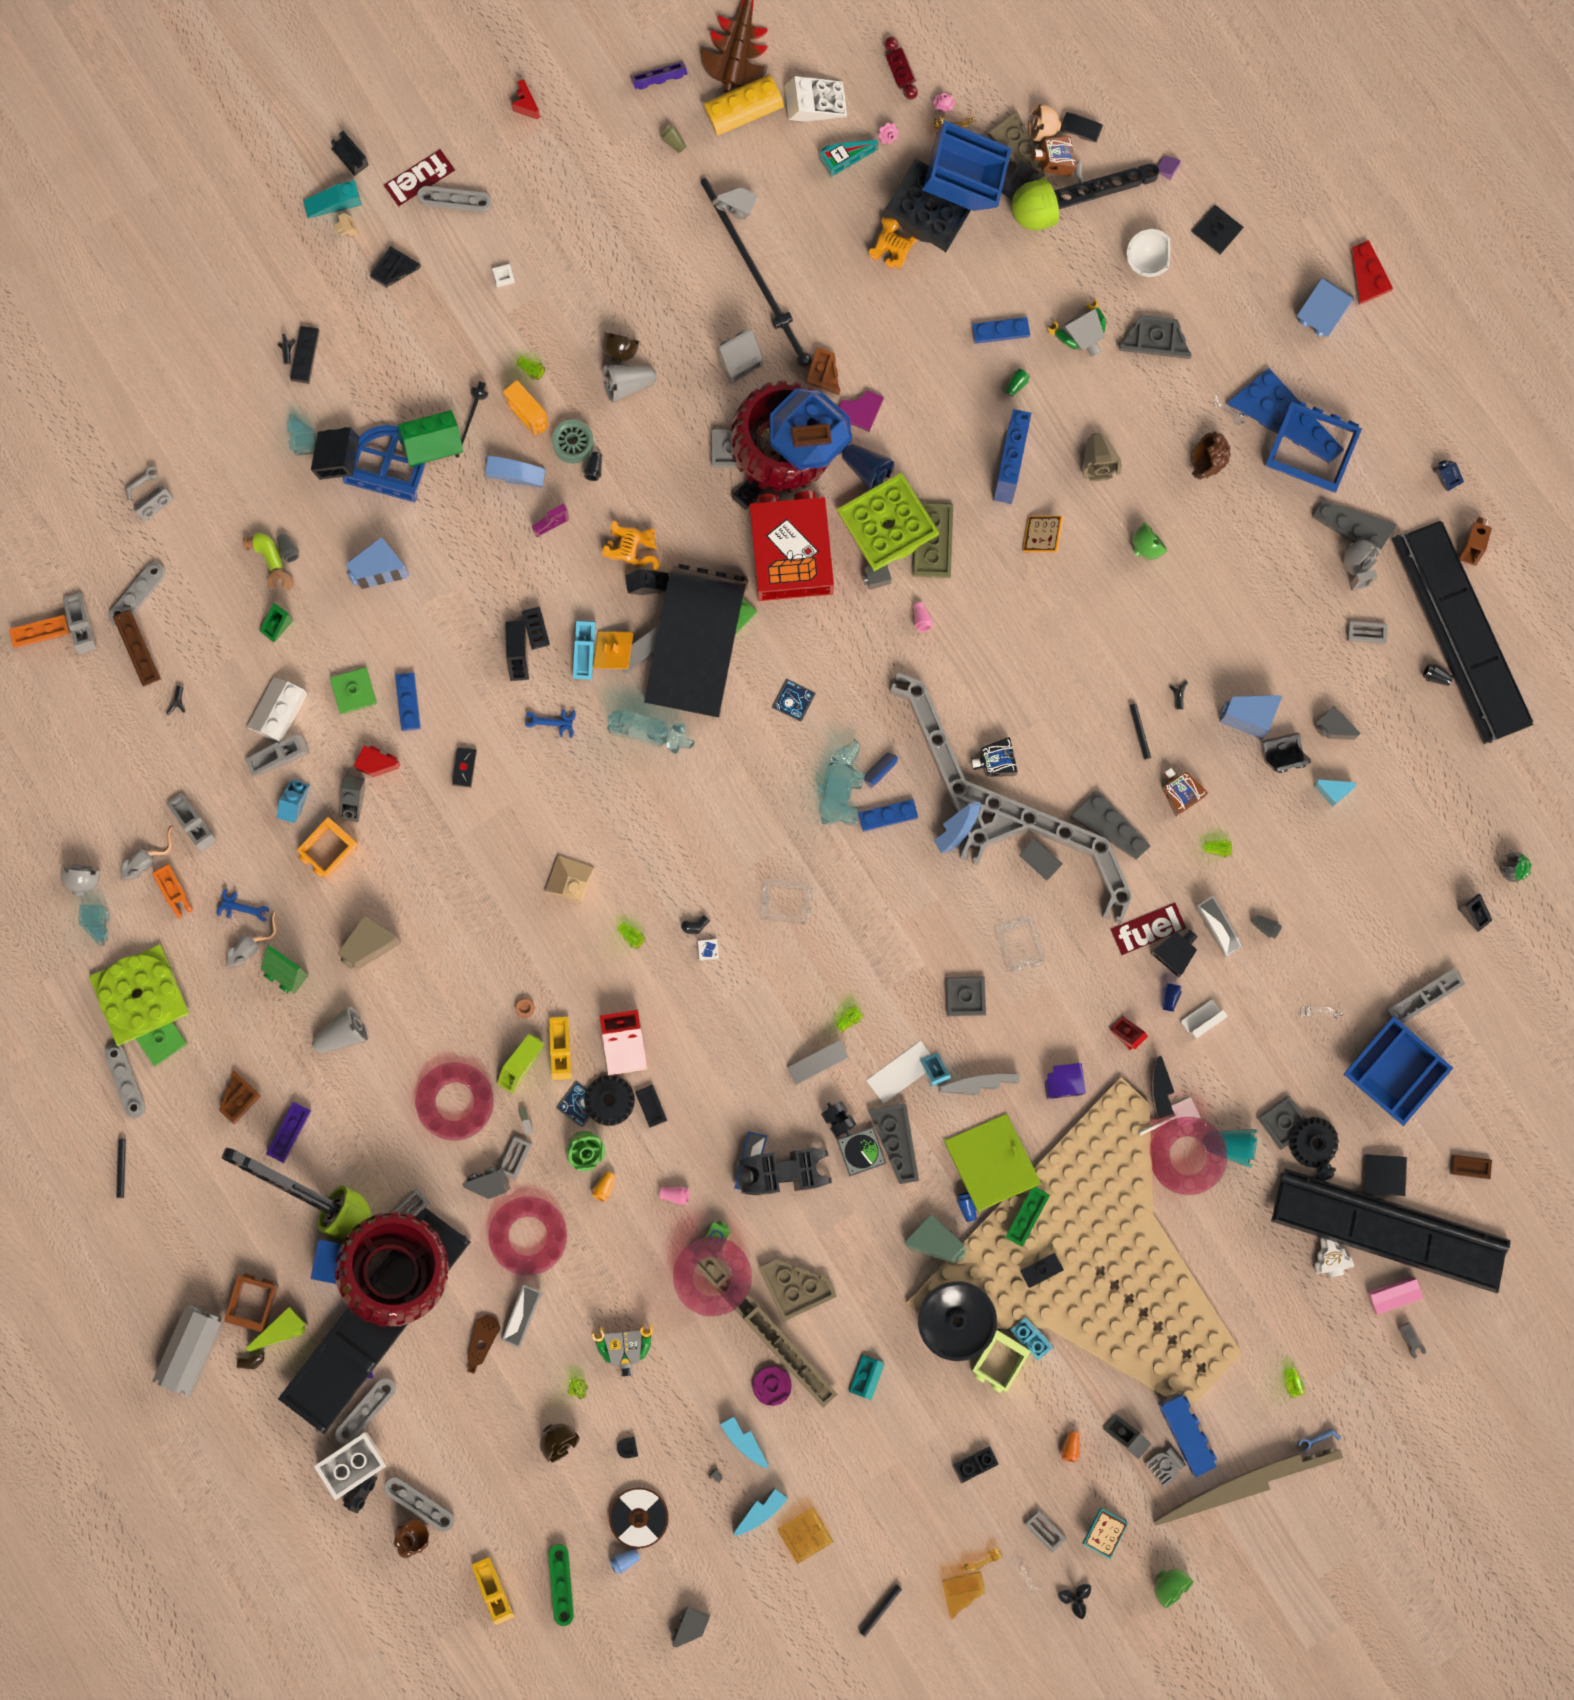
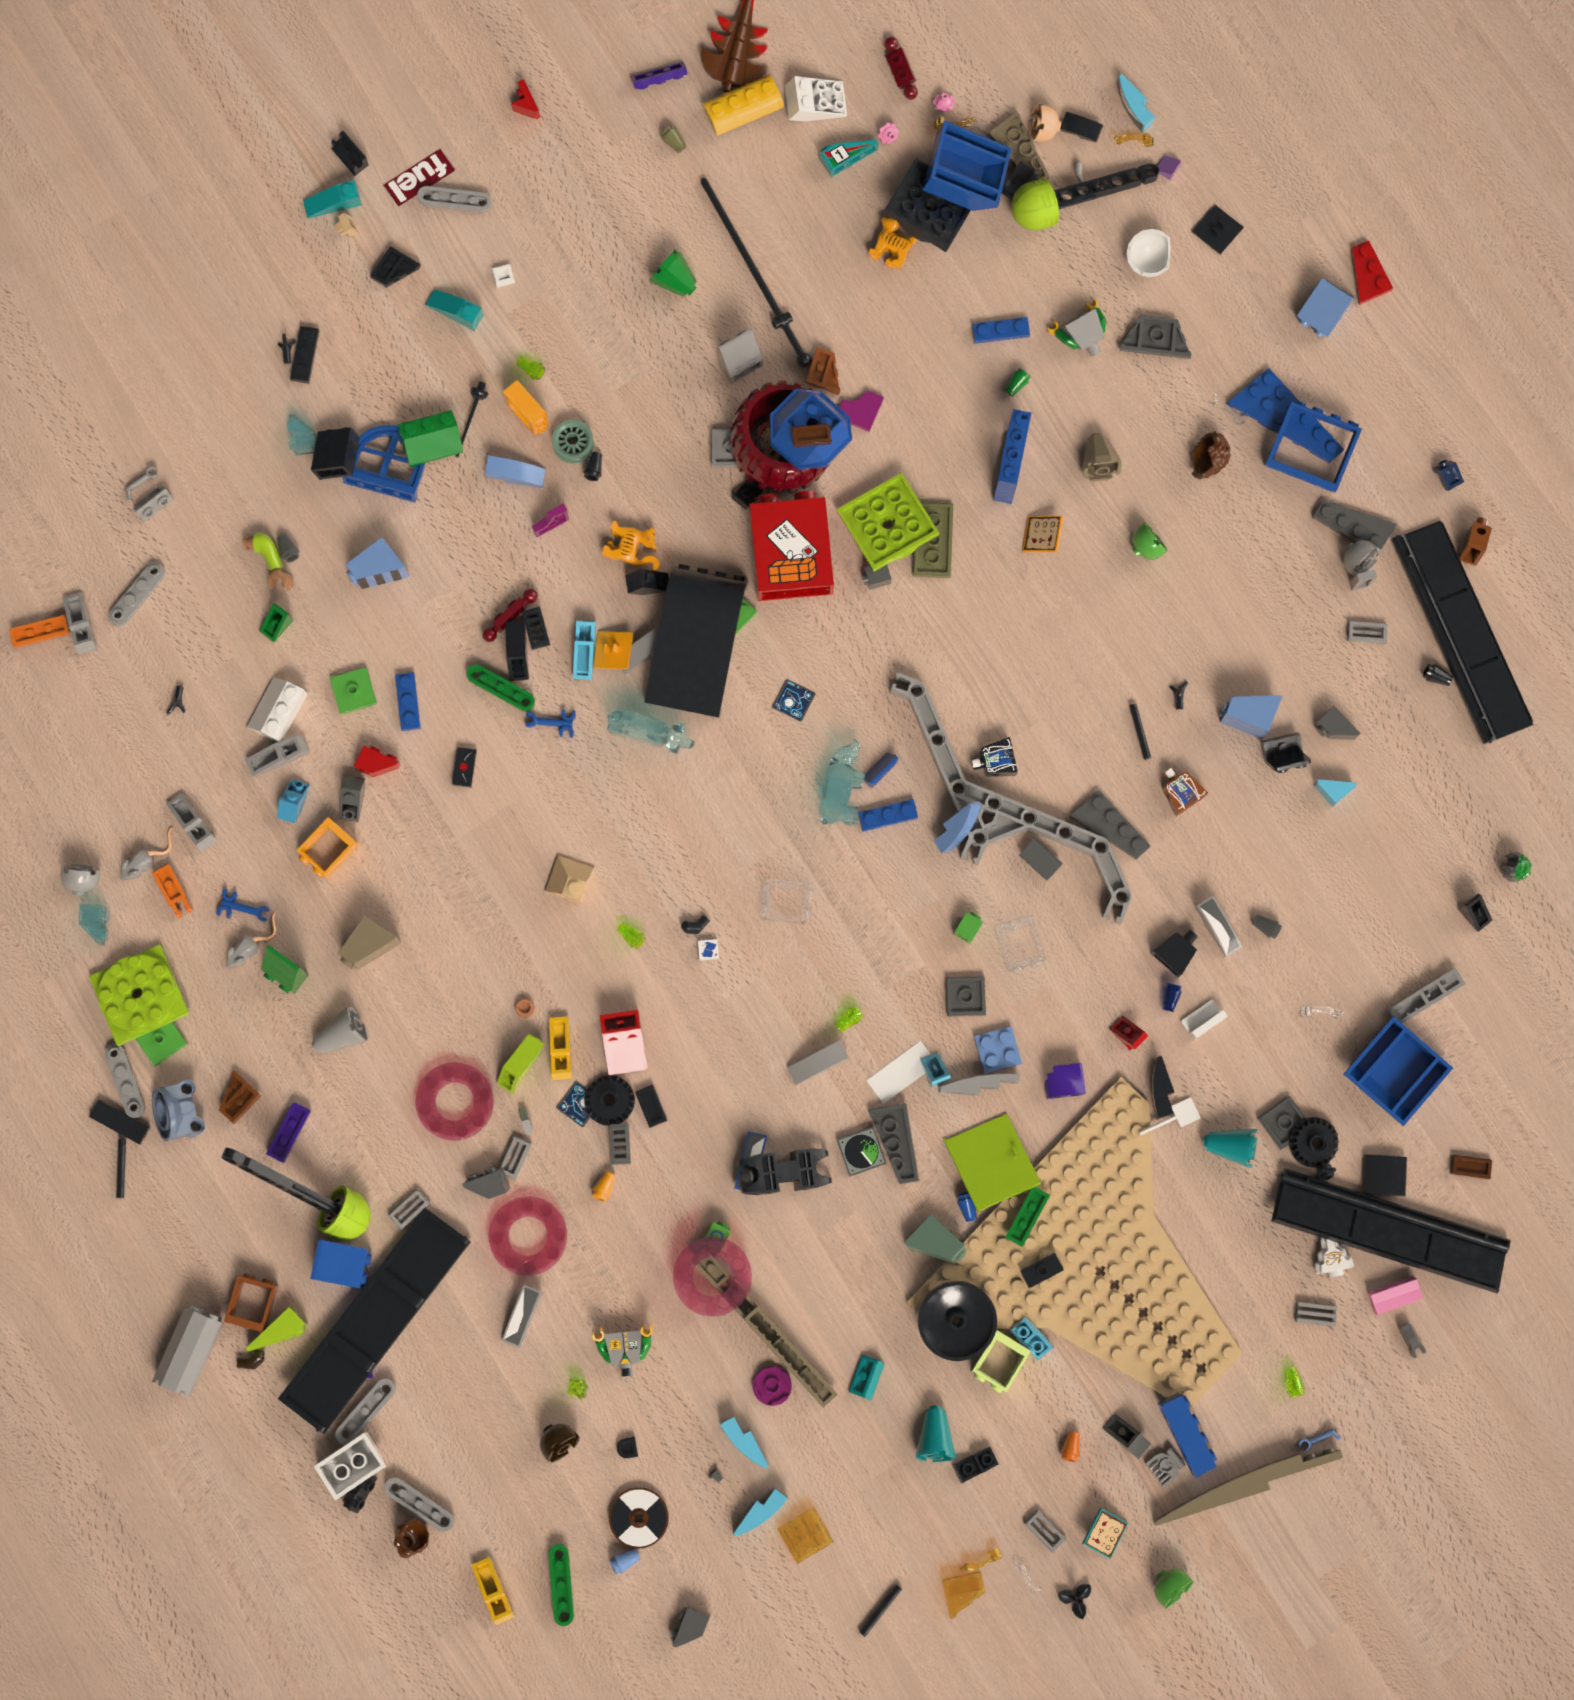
(119, 1122): none -> black tile
(136, 648): reddish brown tile -> none
(176, 1111): none -> sand blue piece
(397, 1233): dark red tyre -> none
(456, 309): none -> teal slope
(484, 1334): reddish brown piece -> none
(500, 688): none -> green plate
(514, 610): none -> dark red plate
(584, 1150): bright green cylinder -> none
(618, 1127): none -> dark grey slope
(619, 347): dark brown cylinder -> none
(626, 380): light grey cone -> none
(675, 275): none -> green cone
(677, 1195): bright pink cone -> none
(737, 202): light grey slope -> none
(795, 1288): dark tan plate -> none
(838, 1118): black wheel -> none
(868, 465): dark blue cone -> none
(921, 618): bright pink cone -> none
(935, 1437): none -> teal cone
(968, 927): none -> bright green brick
(997, 1050): none -> medium blue plate
(1056, 156): dark orange torso -> none
(1134, 104): none -> medium azure slope
(1147, 139): none -> clear yellow piece
(1148, 928): sticker -> none
(1215, 1149): clear pink plate -> none
(1219, 847): clear neon green cone -> none
(1333, 1316): none -> light grey tile

